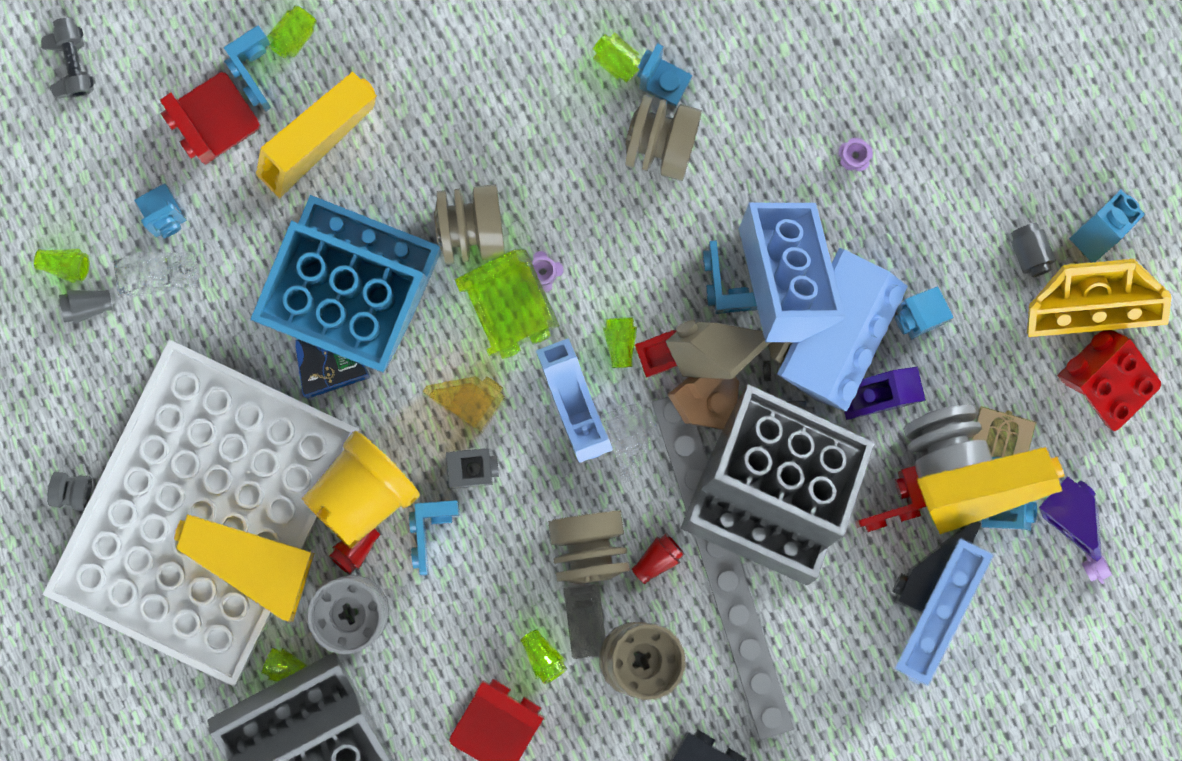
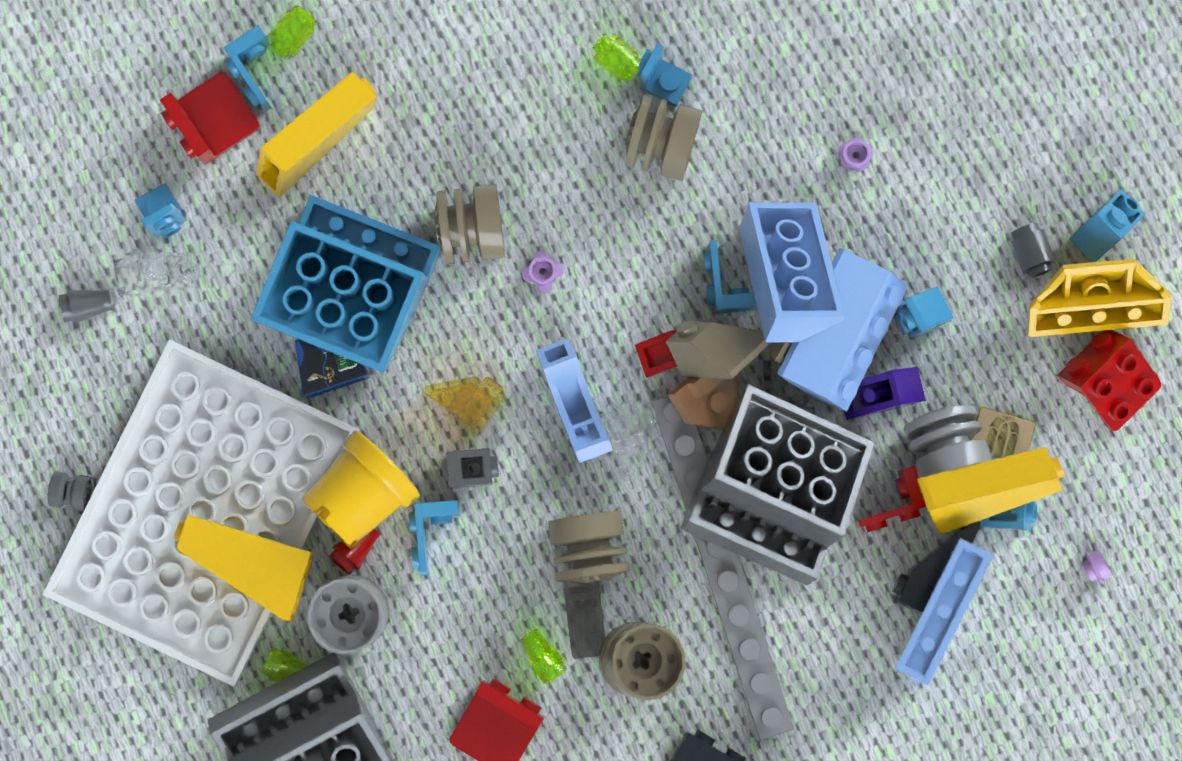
(63, 263): clear neon green cone -> none
(68, 39): dark grey piece -> none
(509, 303): clear neon green panel -> none
(620, 340): clear neon green cone -> none
(658, 558): red cone -> none
(1075, 515): dark purple slope -> none

